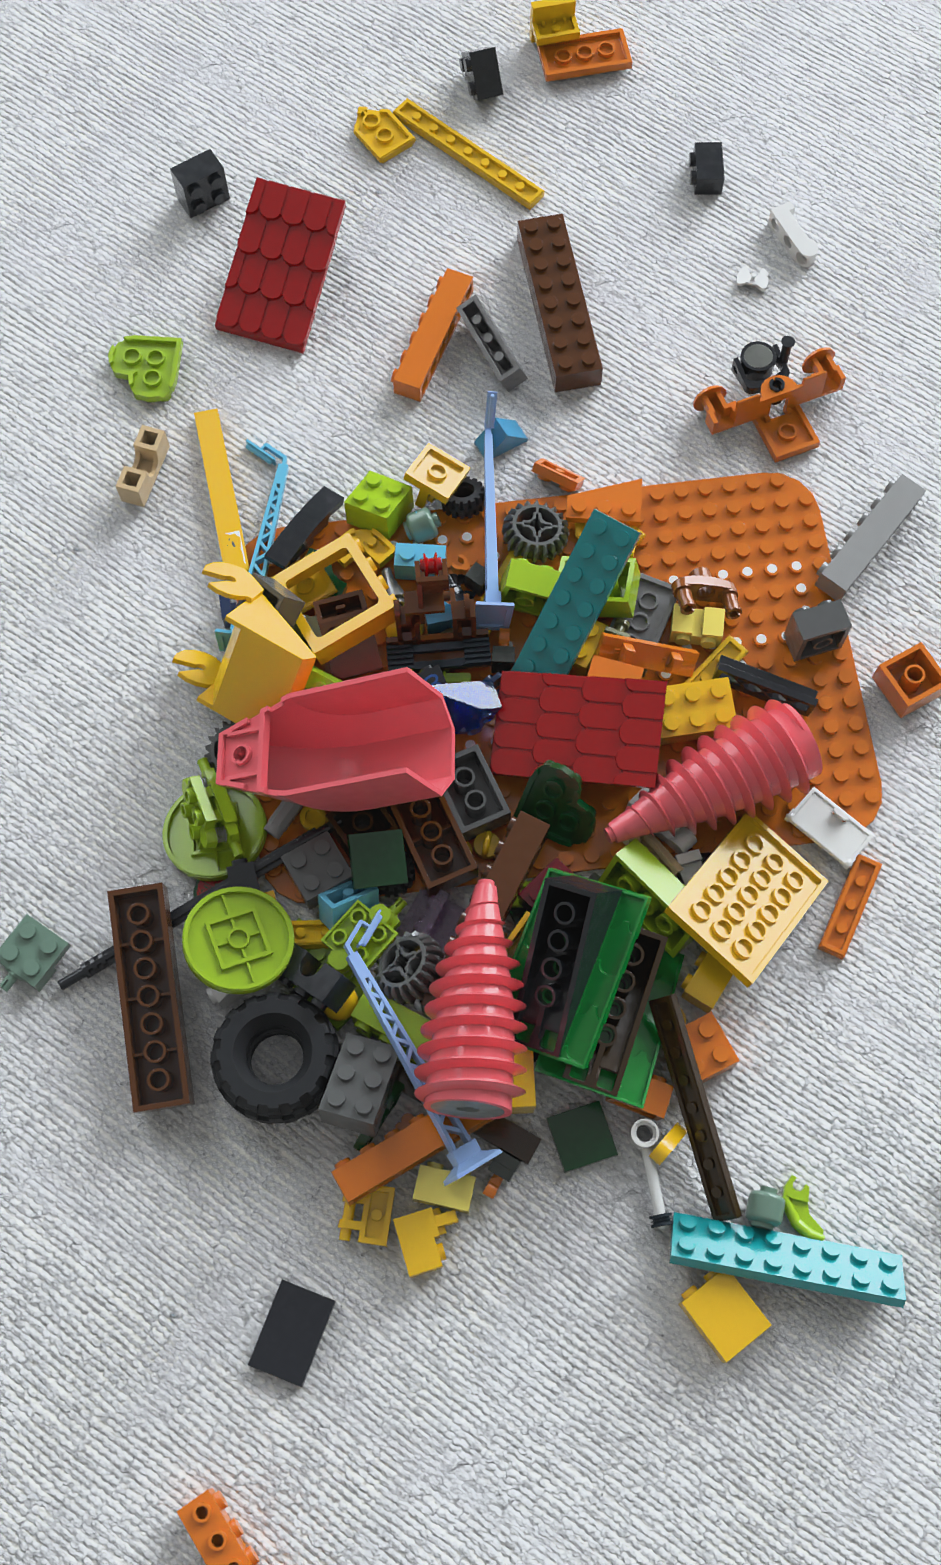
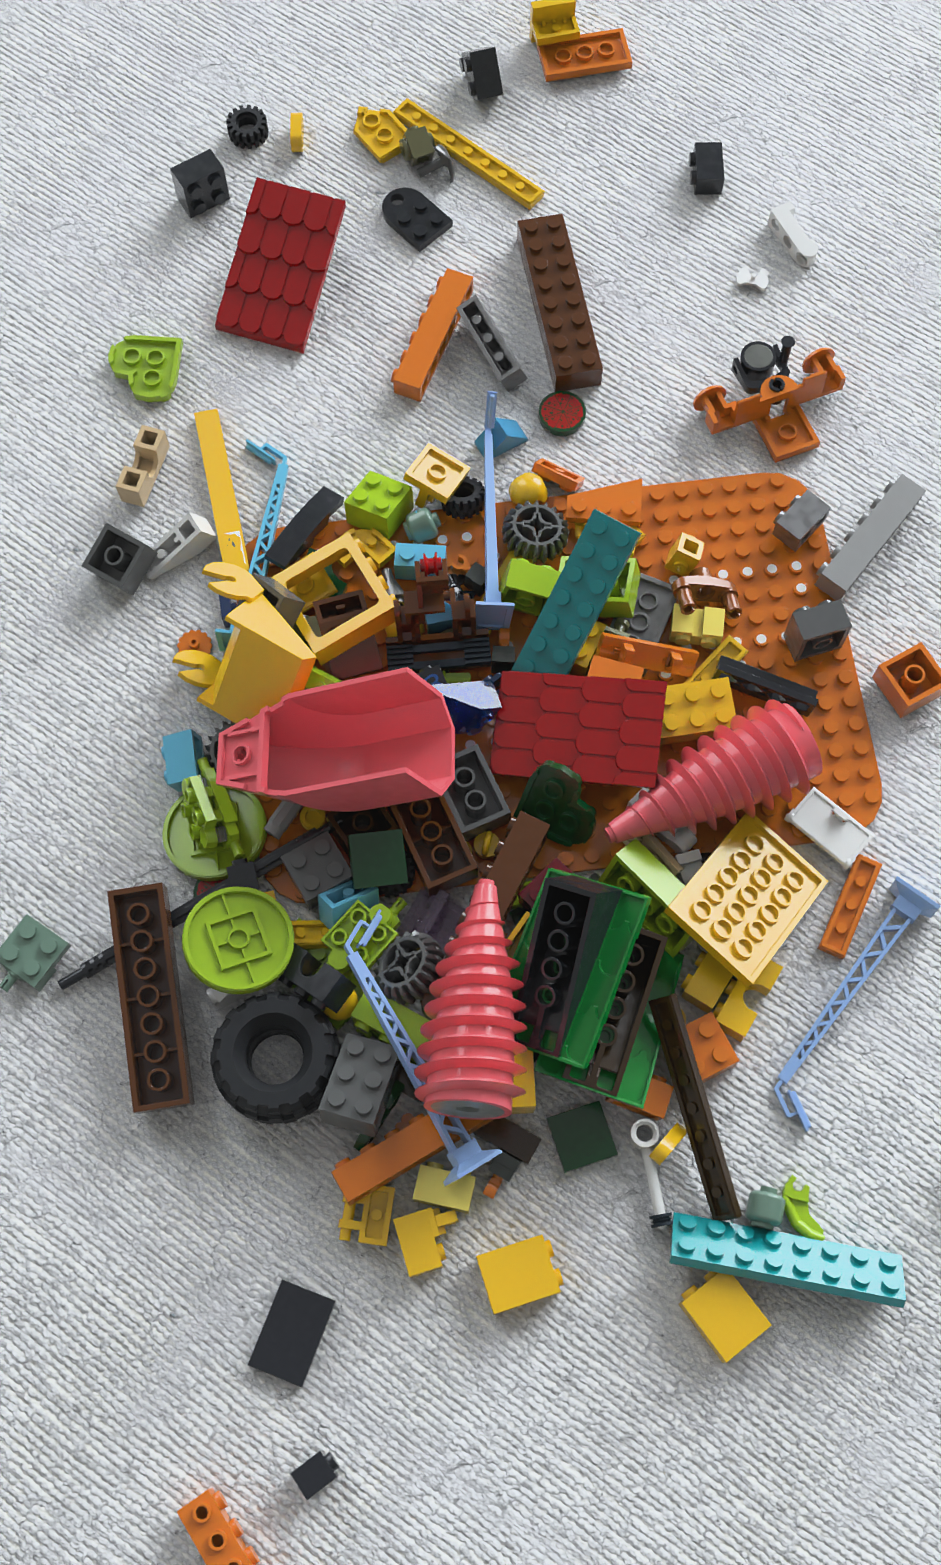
(119, 559): none -> dark grey brick
(181, 543): none -> white slope
(181, 756): none -> medium azure brick
(195, 641): none -> orange piece
(244, 117): none -> black tyre
(296, 132): none -> yellow beam
(316, 1473): none -> black brick
(416, 218): none -> black plate
(417, 145): none -> olive brick
(443, 160): none -> dark grey plant
(519, 1274): none -> yellow brick
(527, 487): none -> yellow hair
(562, 413): none -> tile
(684, 554): none -> yellow brick
(734, 1015): none -> yellow arch
(800, 520): none -> flat silver brick
(908, 905): none -> light blue piece

